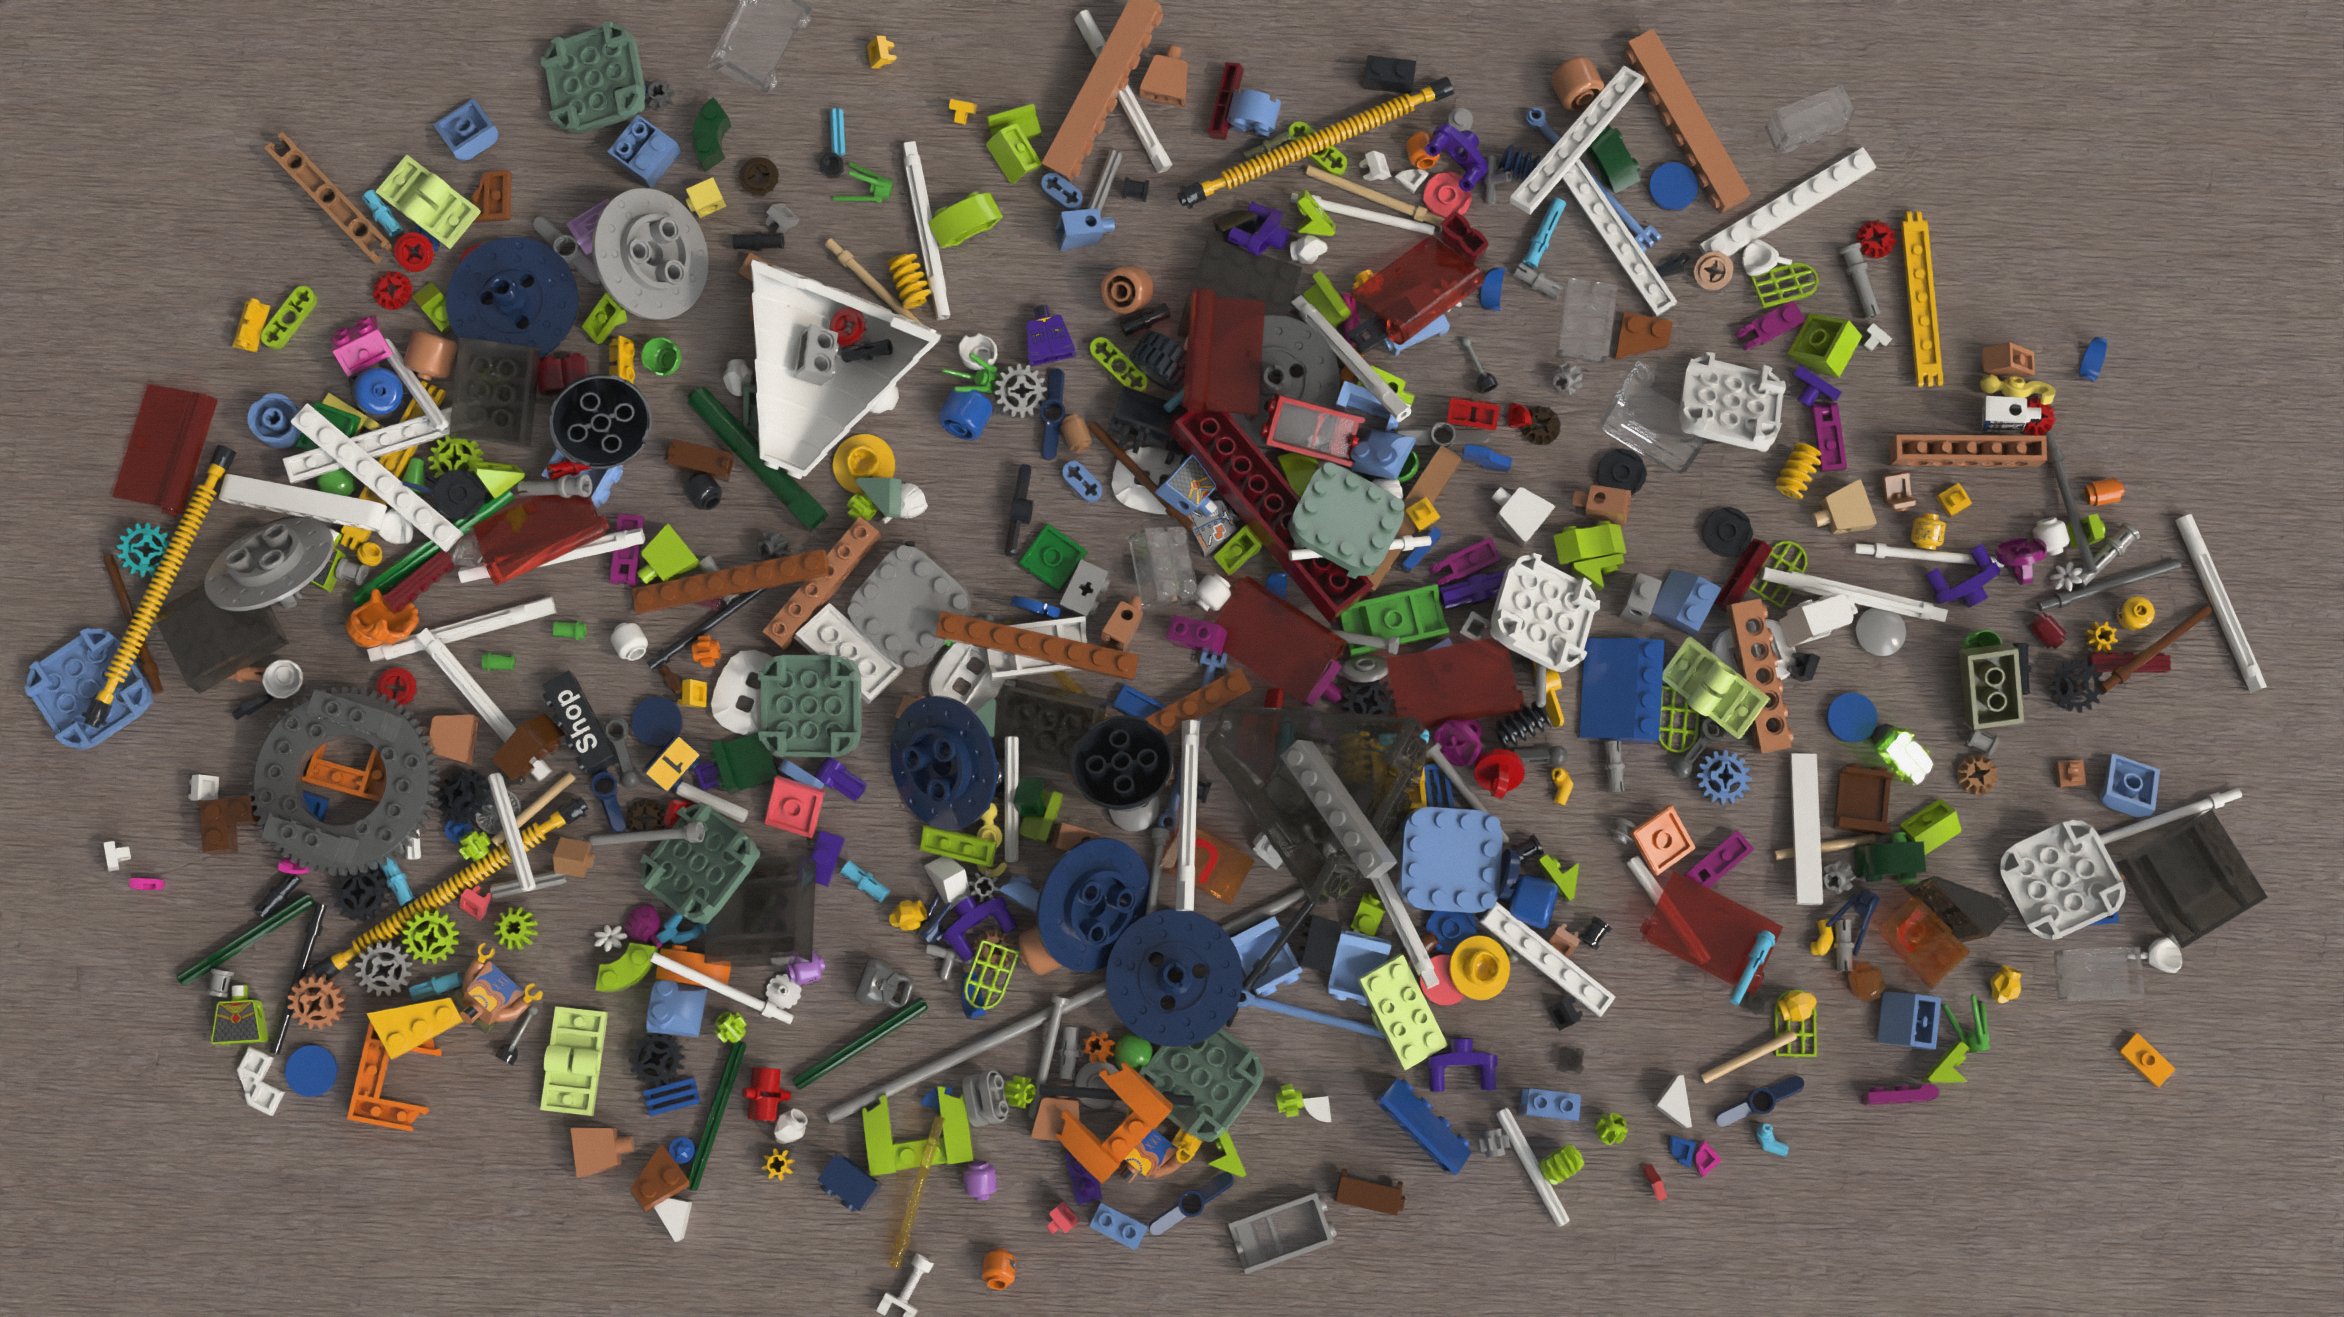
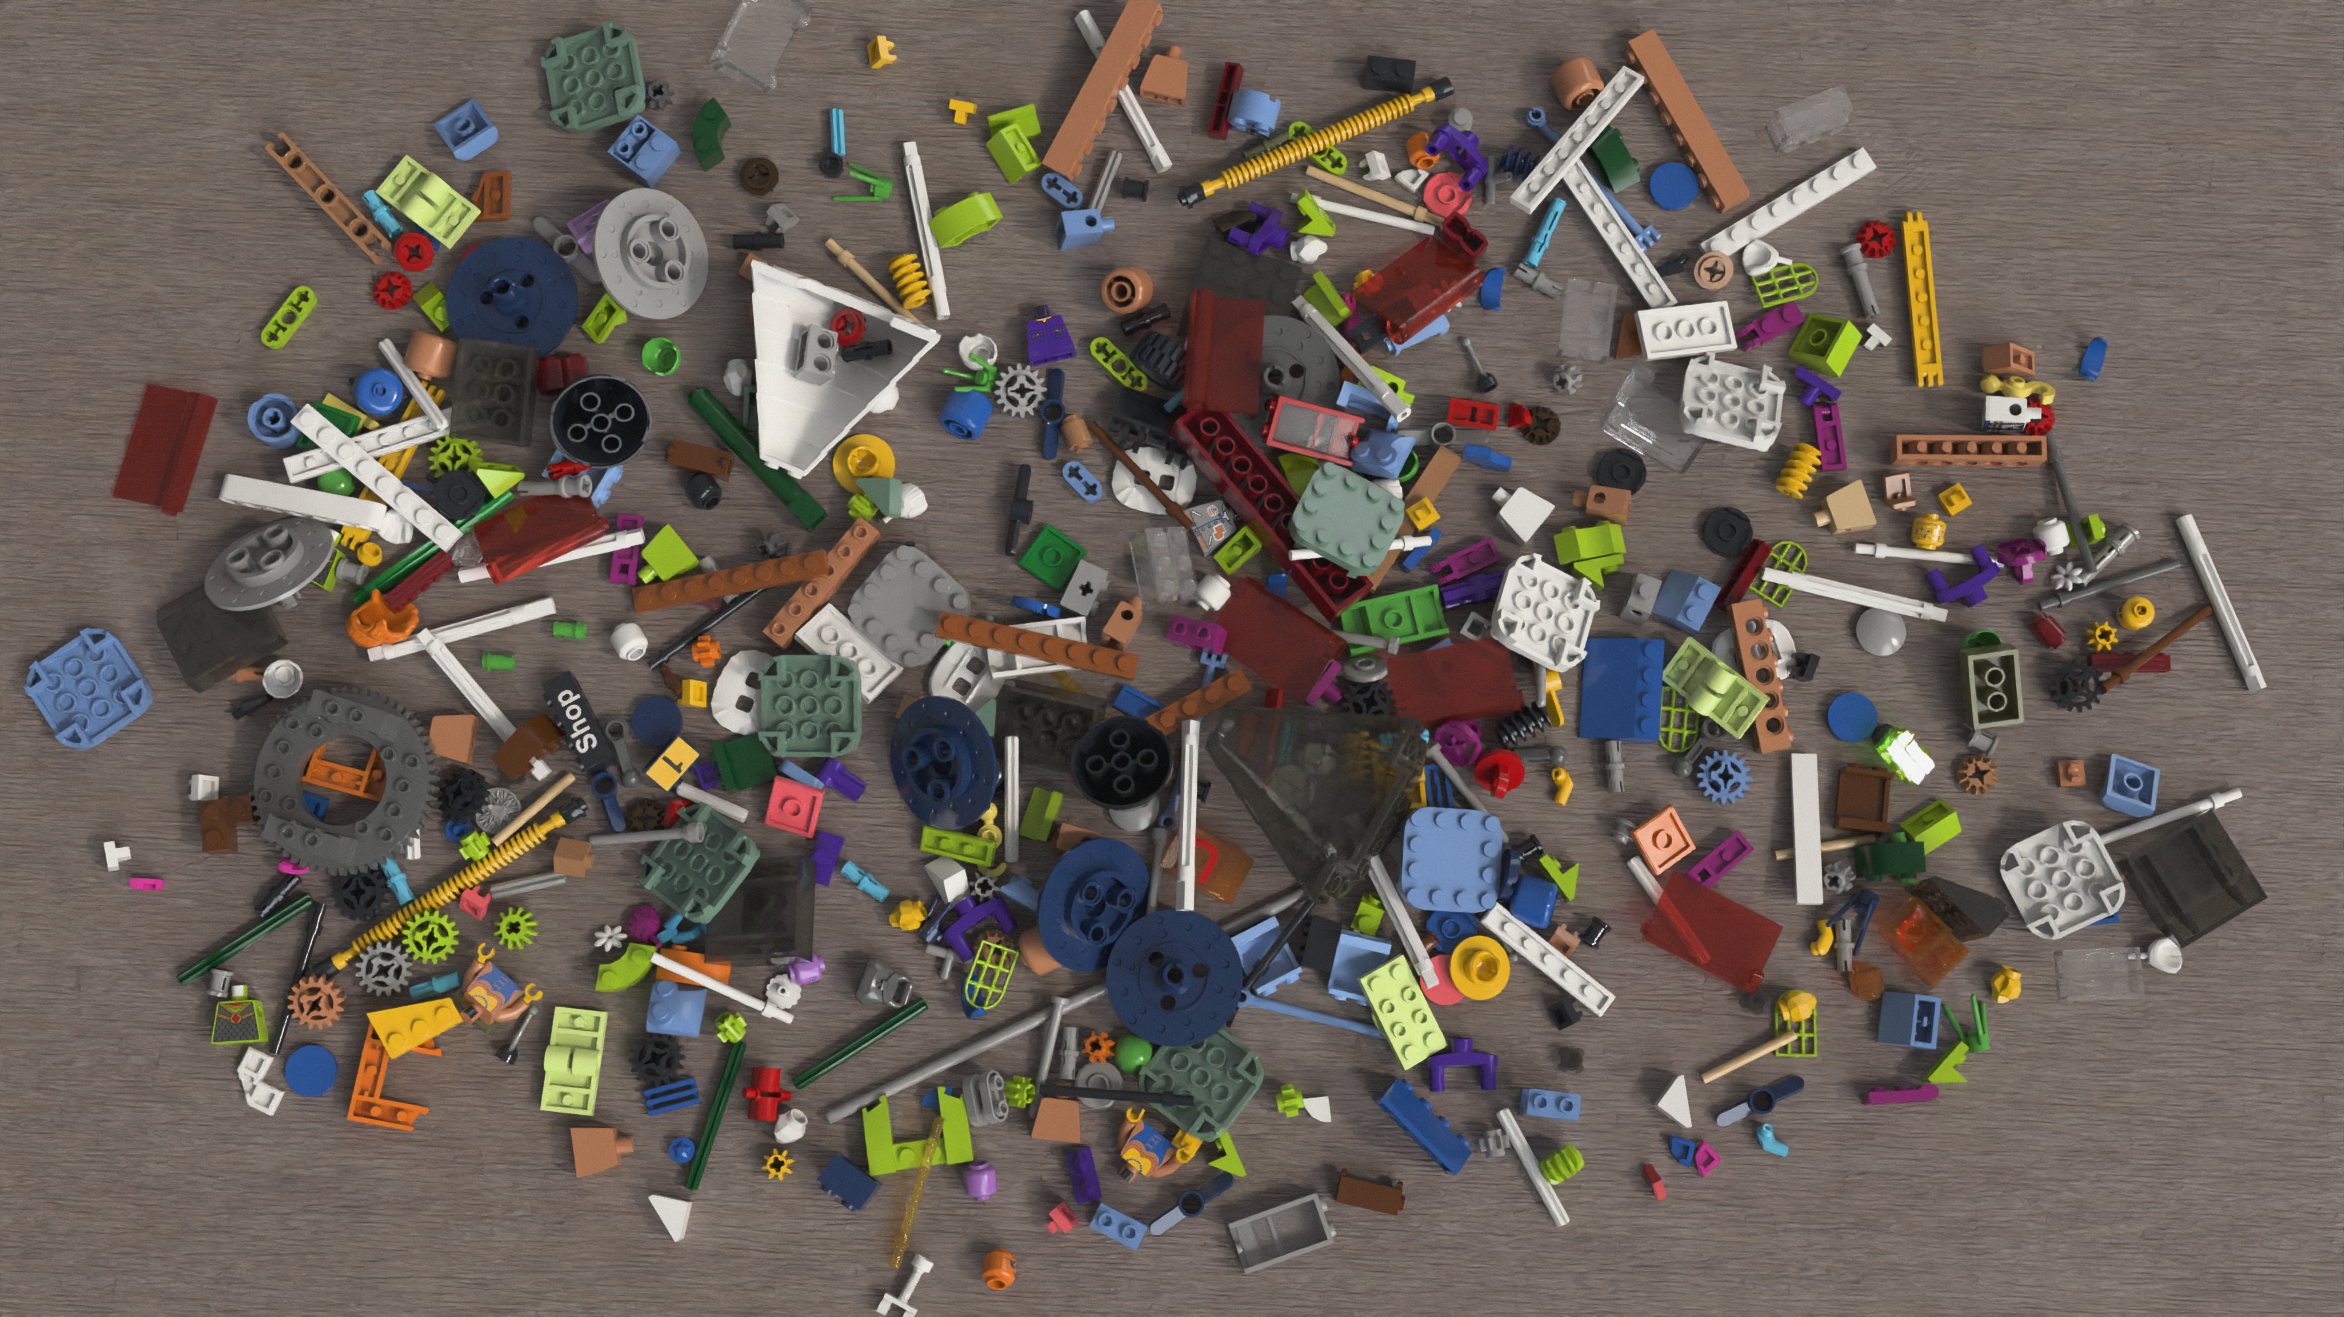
(100, 706): yellow hose -> none
(144, 538): teal gear -> none
(149, 667): reddish brown bar -> none
(251, 325): yellow hinge -> none
(360, 345): dark pink bracket -> none
(391, 677): red gear -> none
(415, 474): bright green cone -> none
(511, 832): white axle -> none
(622, 352): yellow hinge -> none
(658, 1180): dark orange wing -> none
(705, 198): light yellow brick -> none
(1028, 797): dark green panel -> none
(1147, 1112): orange wedge -> none
(1189, 488): torso -> none
(1266, 851): white bracket -> none
(1338, 809): light grey brick -> none
(1611, 1128): lime gear -> none
(1685, 330): none -> white plate
(1756, 957): medium azure pin -> none
(1817, 618): white hinge -> none
(2025, 668): black pin -> none
(2103, 492): orange brick -> none
(2146, 1060): light orange plate -> none

